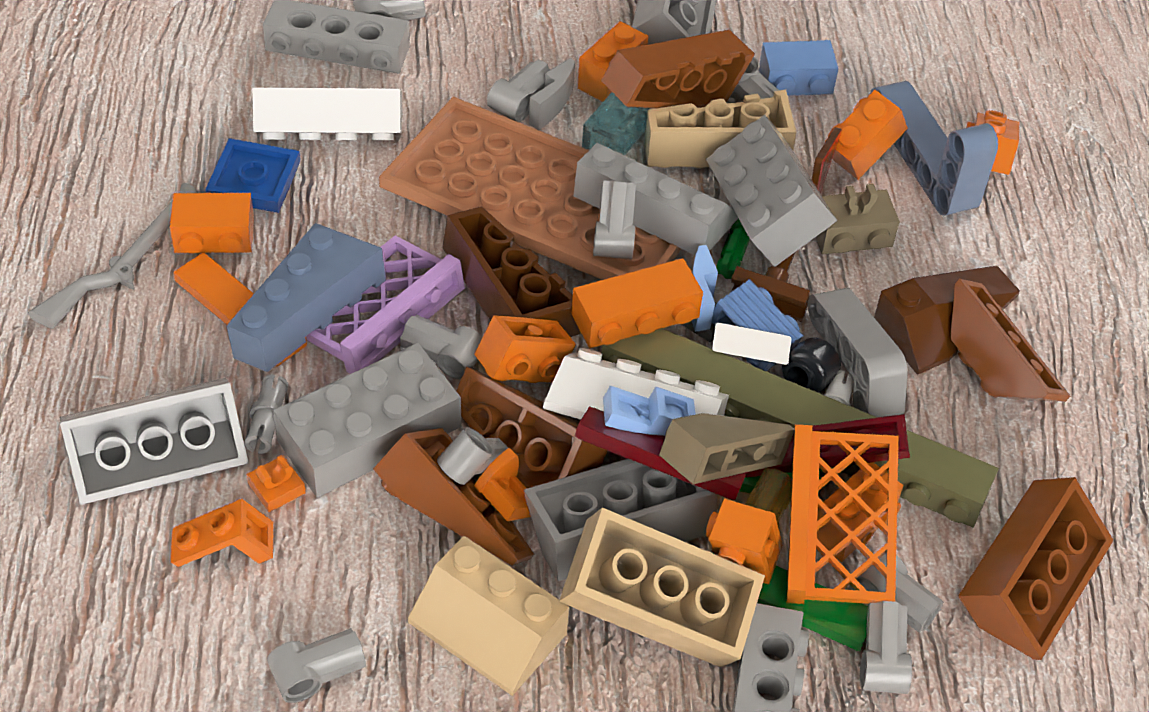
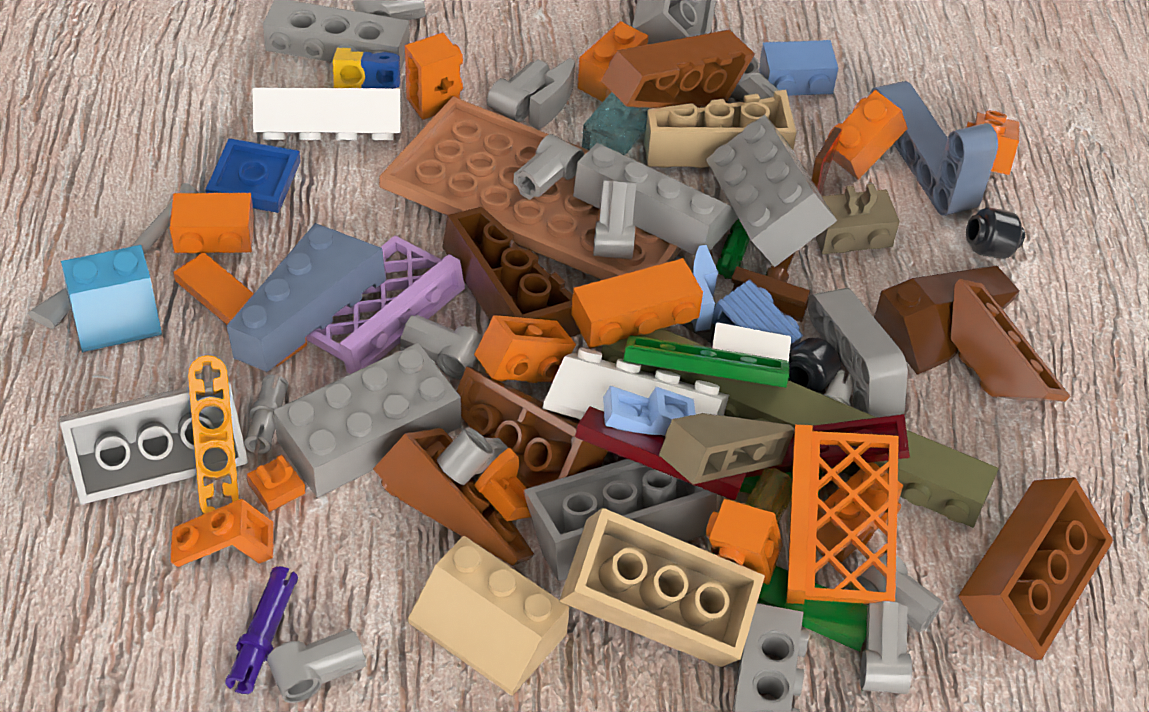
(111, 298): none -> dark azure slope
(212, 438): none -> light orange beam
(256, 642): none -> dark purple pin
(365, 69): none -> leg
(432, 74): none -> orange brick
(551, 162): none -> light grey piece
(707, 361): none -> green tile
(995, 233): none -> black head

